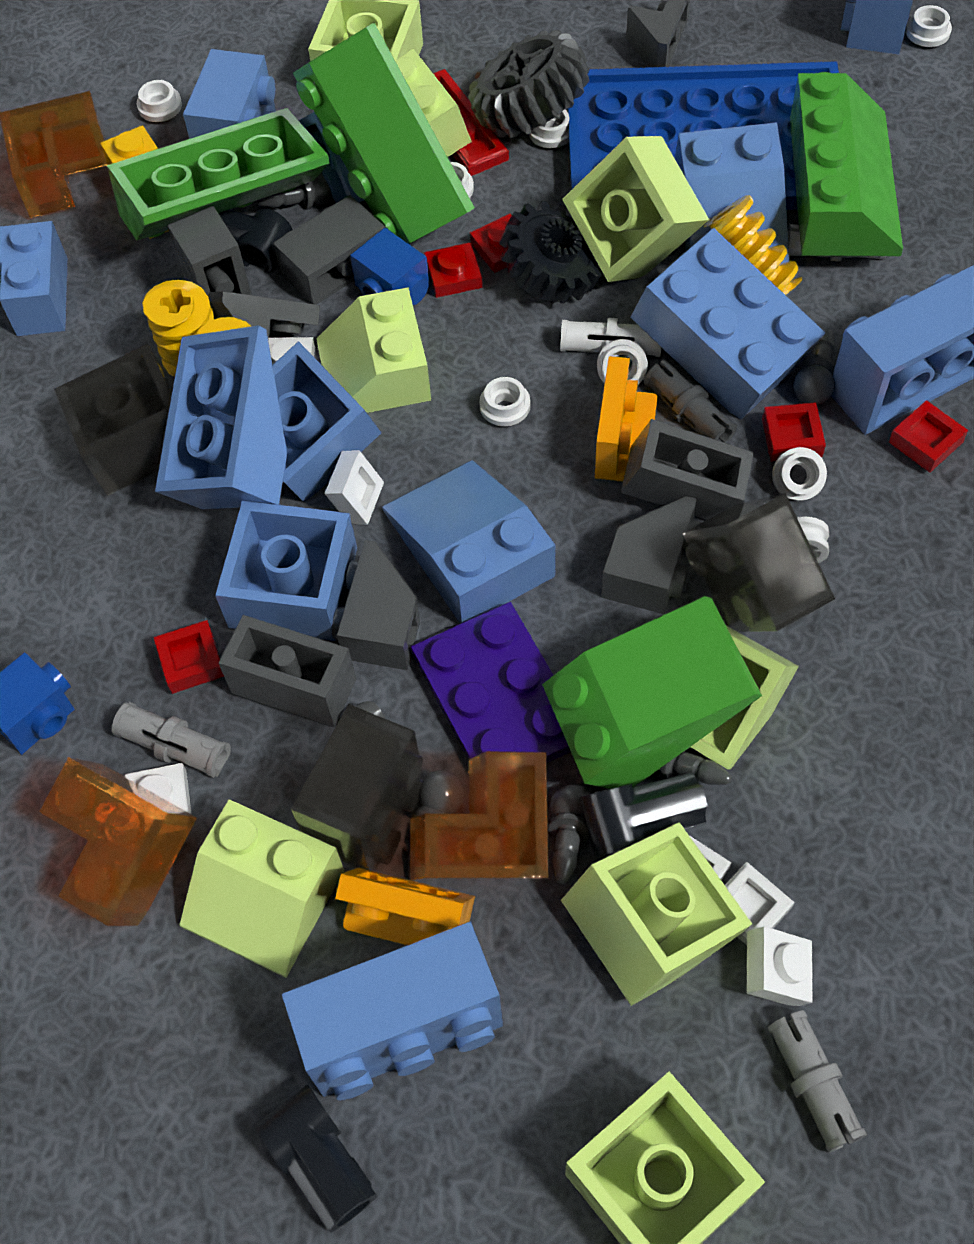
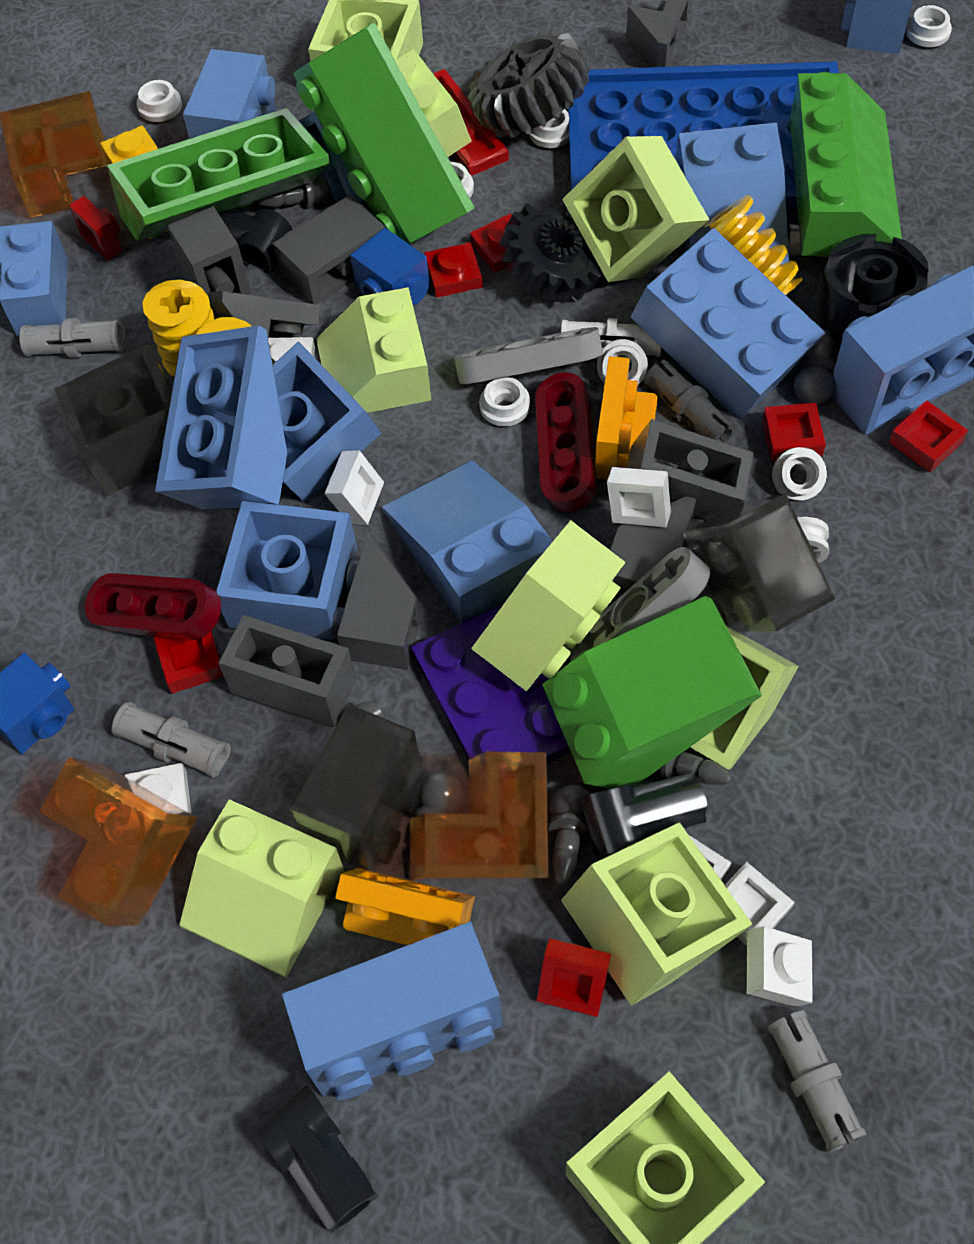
(72, 337): none -> light grey pin
(97, 227): none -> red plate
(153, 606): none -> dark red plate
(528, 355): none -> light grey beam
(551, 608): none -> yellowish green brick
(564, 426): none -> dark red plate
(573, 977): none -> red plate
(639, 496): none -> white plate
(661, 590): none -> light grey beam
(867, 278): none -> black brick

